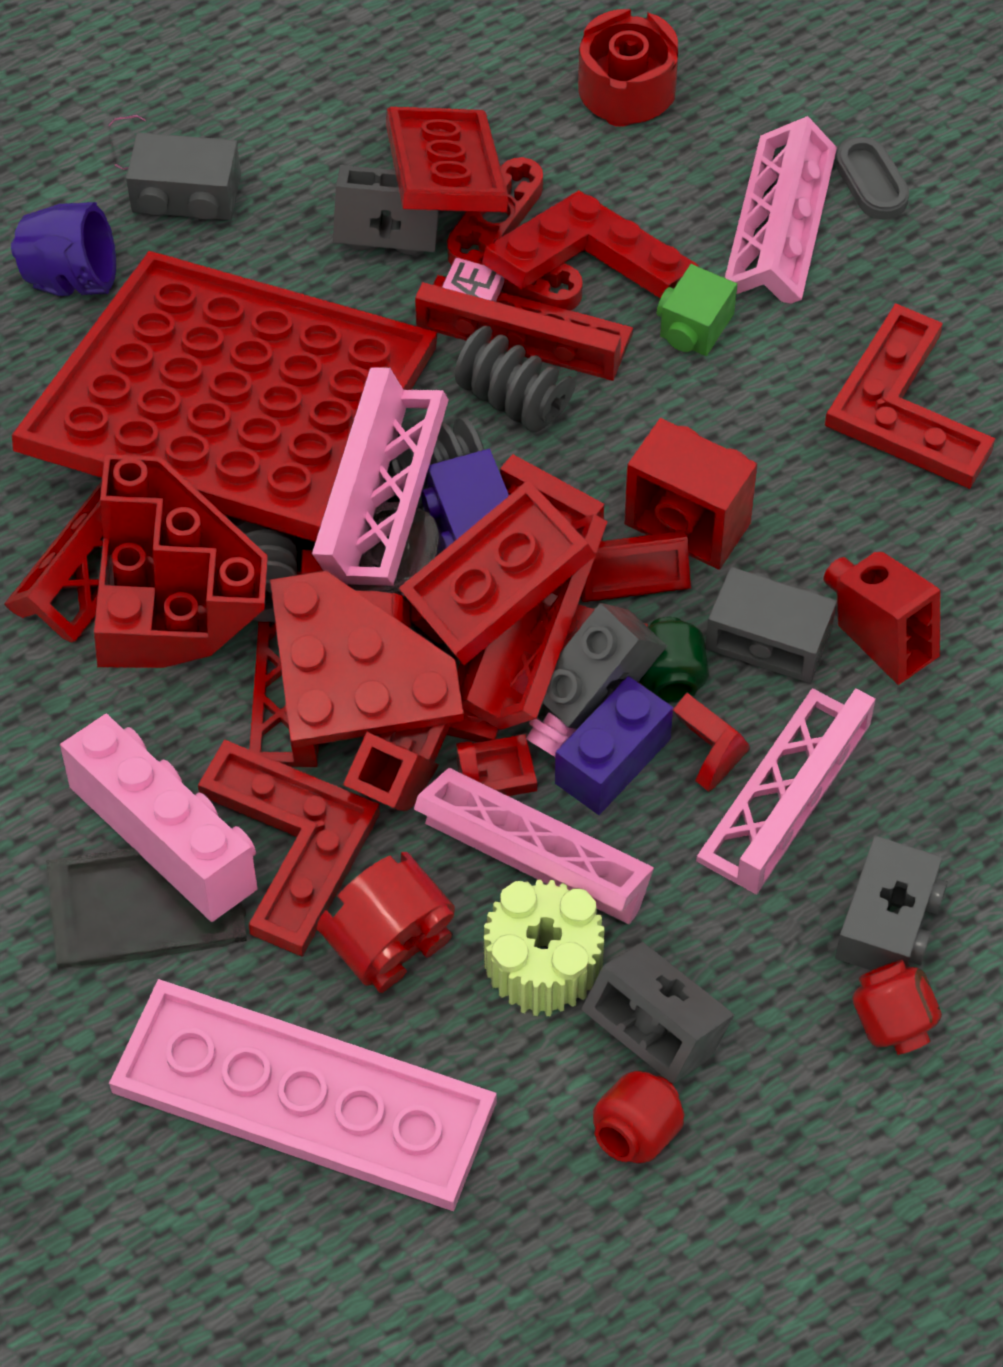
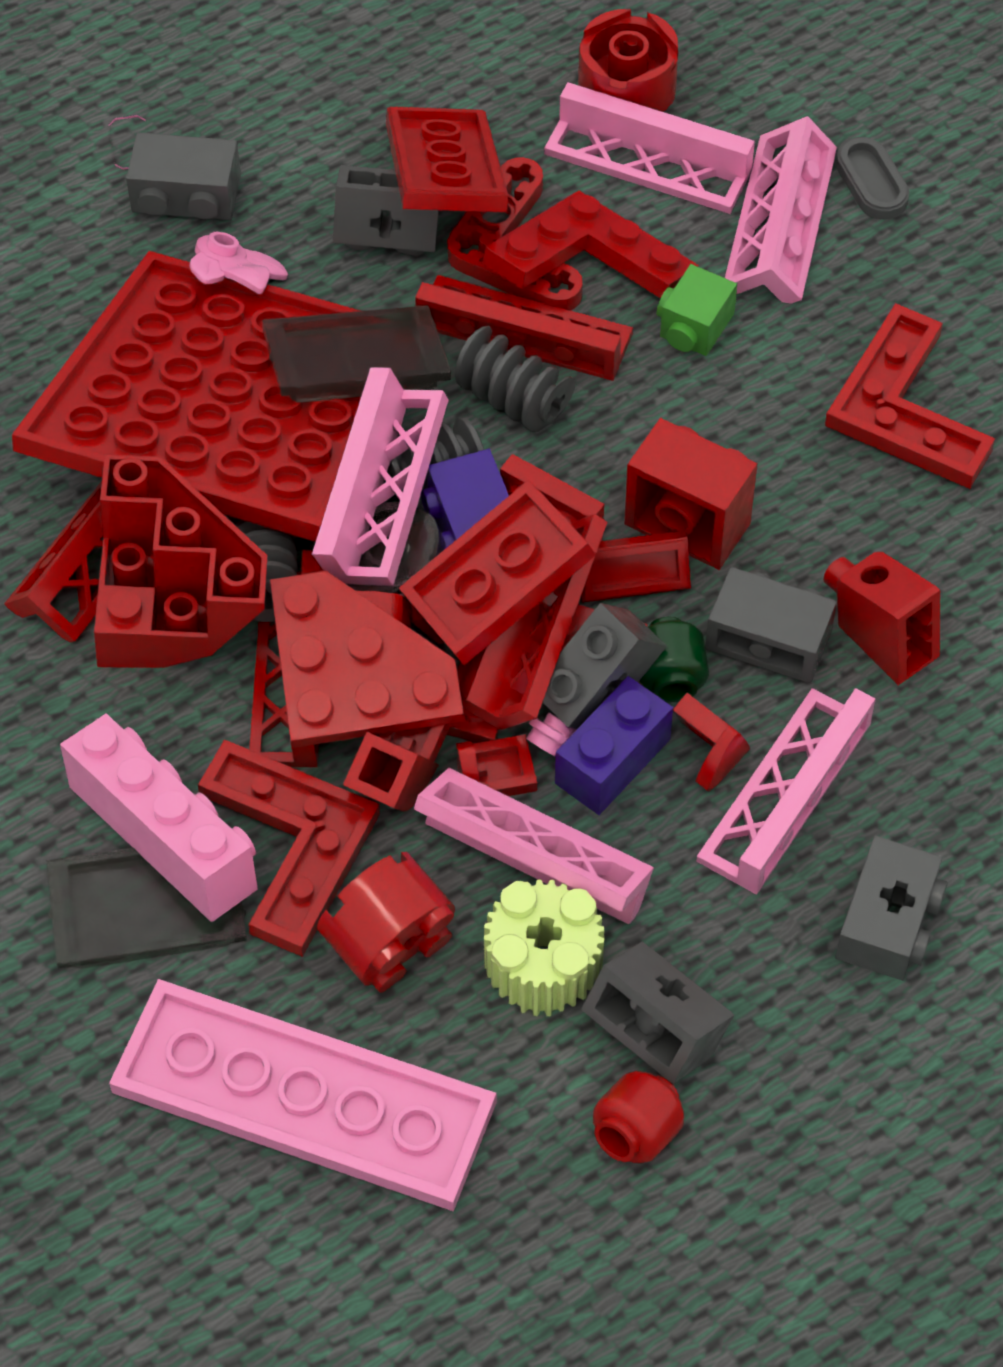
(66, 249): dark purple helmet -> none
(222, 257): none -> bright pink plate
(334, 352): none -> clear smoke piece
(474, 280): bright pink tile -> none
(652, 134): none -> bright pink fence
(896, 1007): red head -> none

